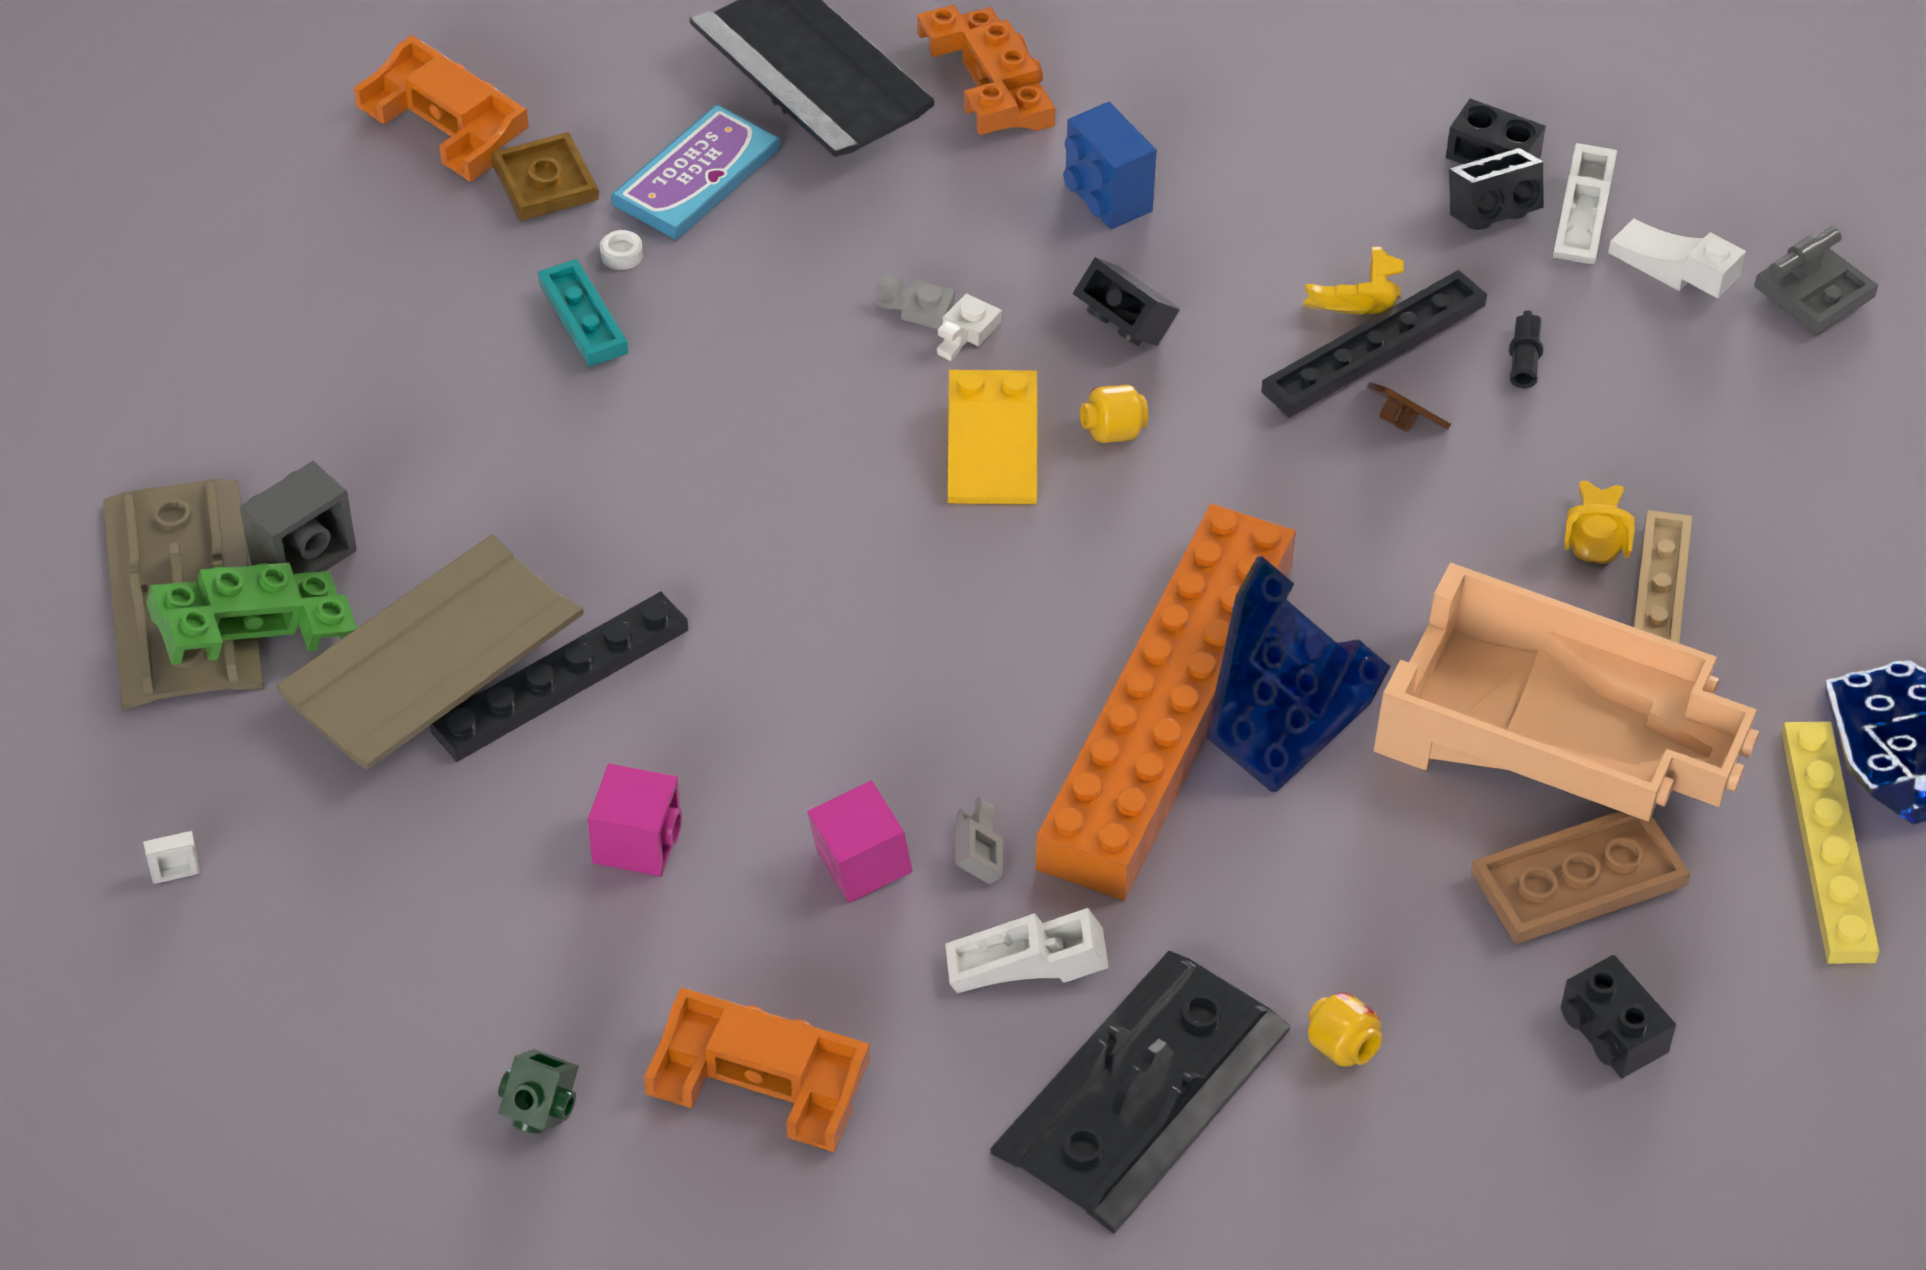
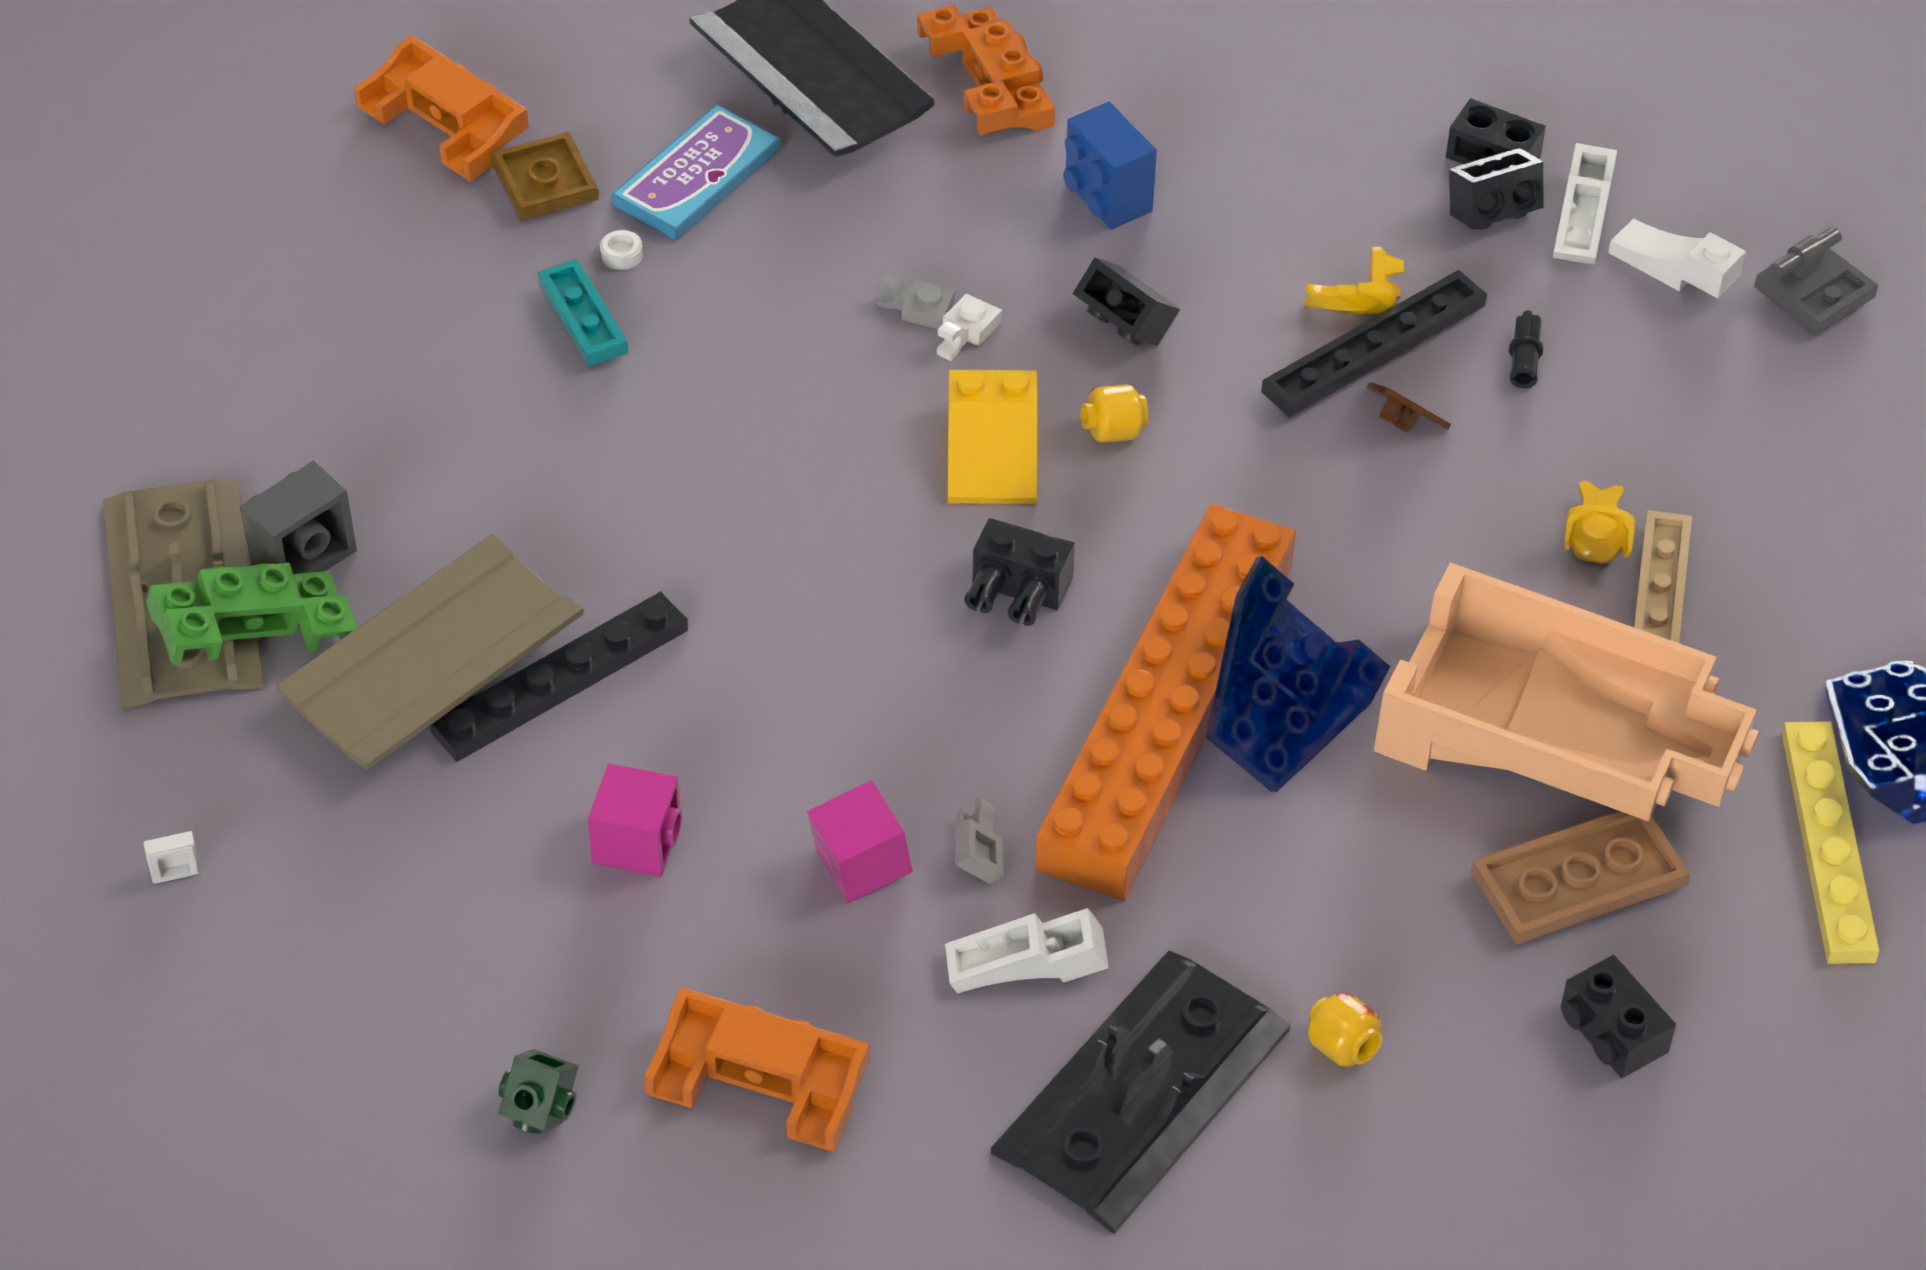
(1020, 565): none -> black brick

